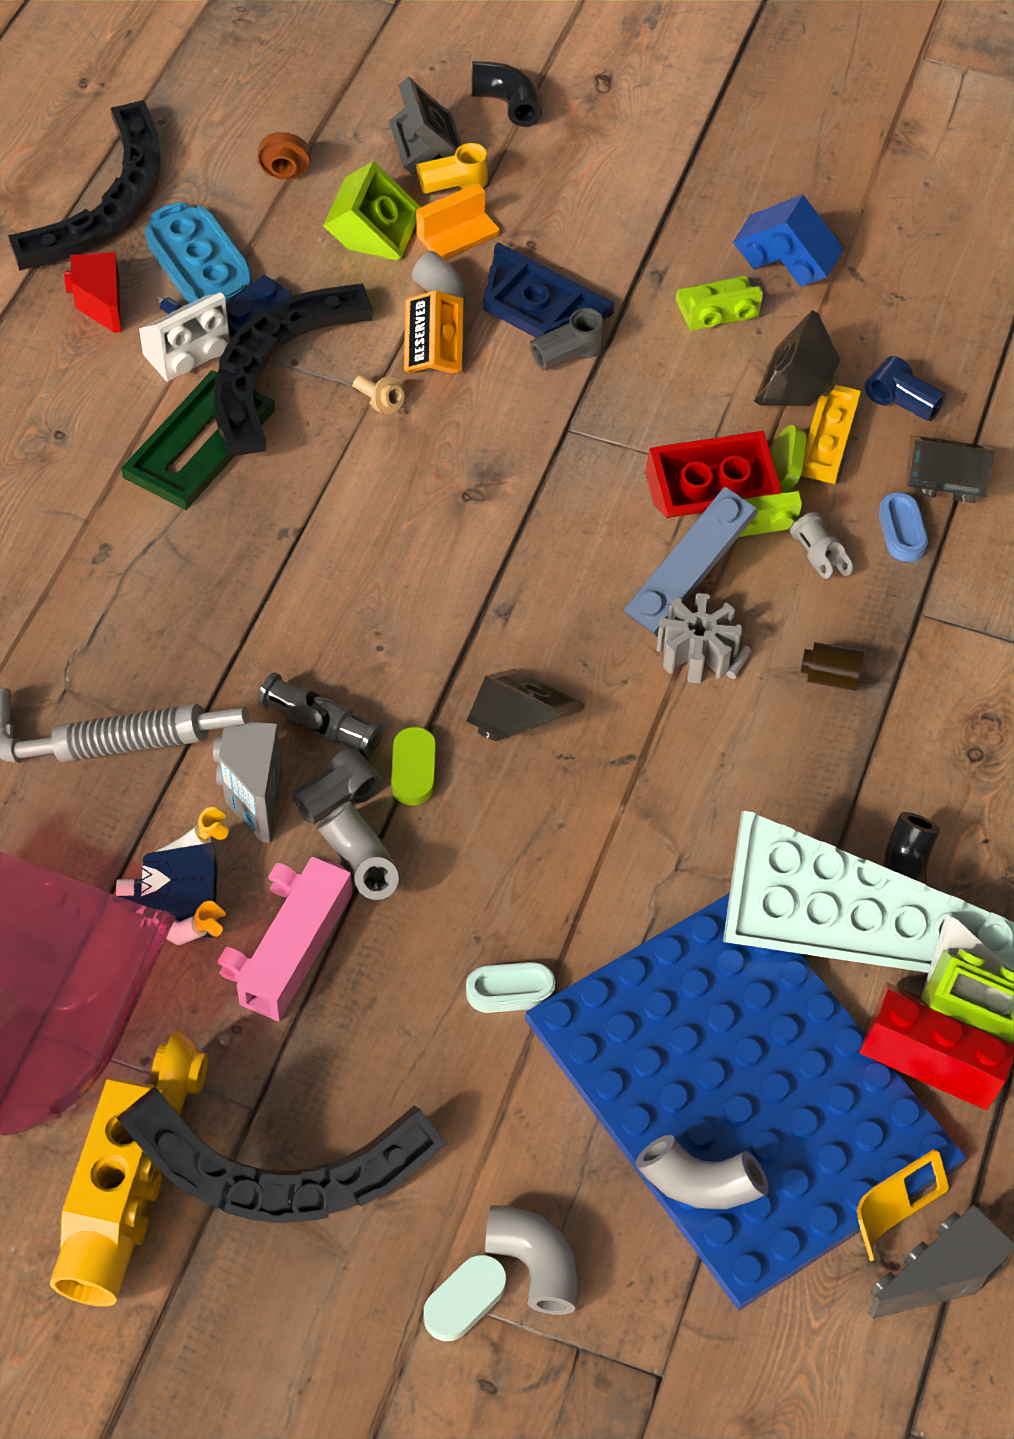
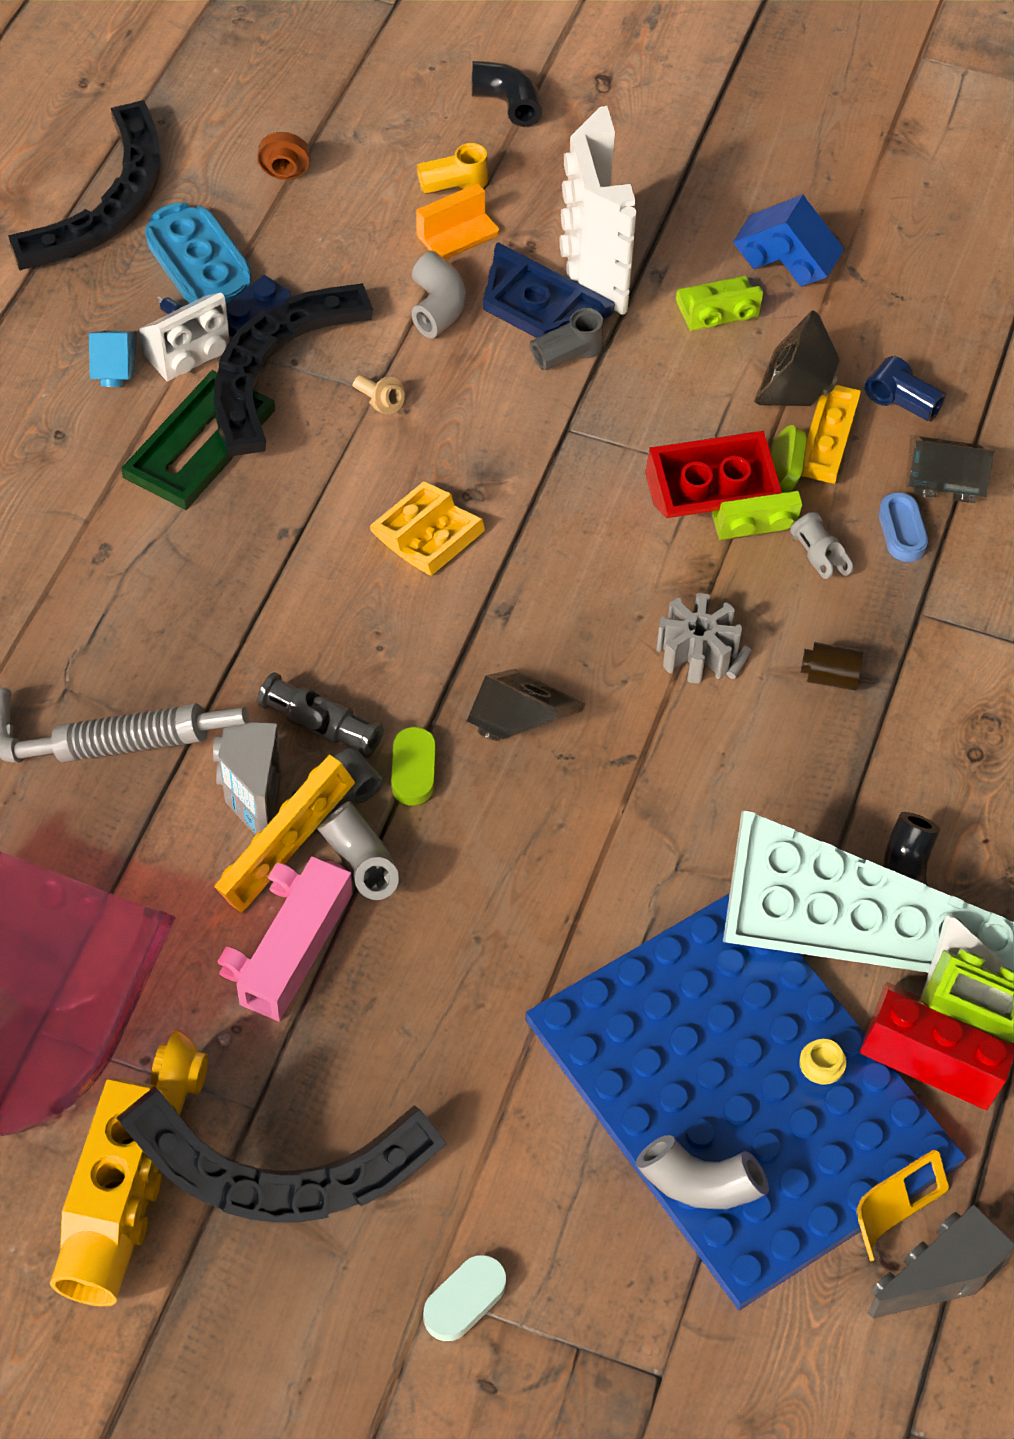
(96, 287): red slope -> none
(112, 356): none -> slope
(183, 881): torso -> none
(285, 833): none -> yellow plate
(372, 214): lime slope -> none
(422, 127): dark grey bracket -> none
(427, 528): none -> yellow slope
(433, 332): light orange panel -> none
(509, 987): light aqua tile -> none
(543, 1250): light grey cylinder -> none
(597, 215): none -> white slope
(691, 559): sand blue plate -> none
(822, 1061): none -> light yellow plate

